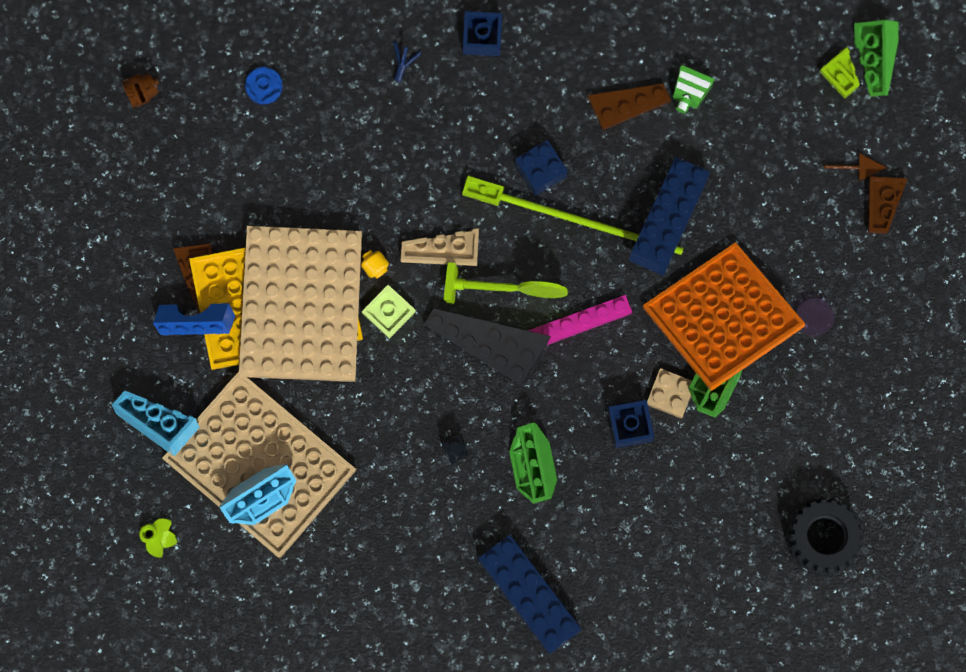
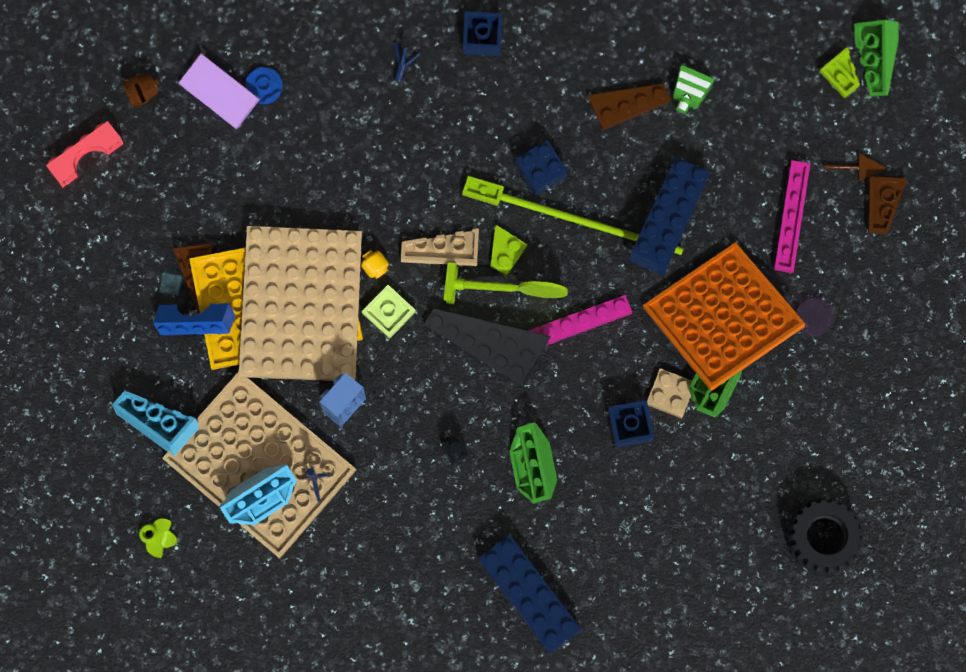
(102, 139): none -> coral arch
(170, 284): none -> clear light blue tile
(219, 91): none -> lavender tile
(313, 477): none -> dark blue plant
(342, 399): none -> medium blue brick
(505, 251): none -> lime wing
(792, 216): none -> dark pink plate

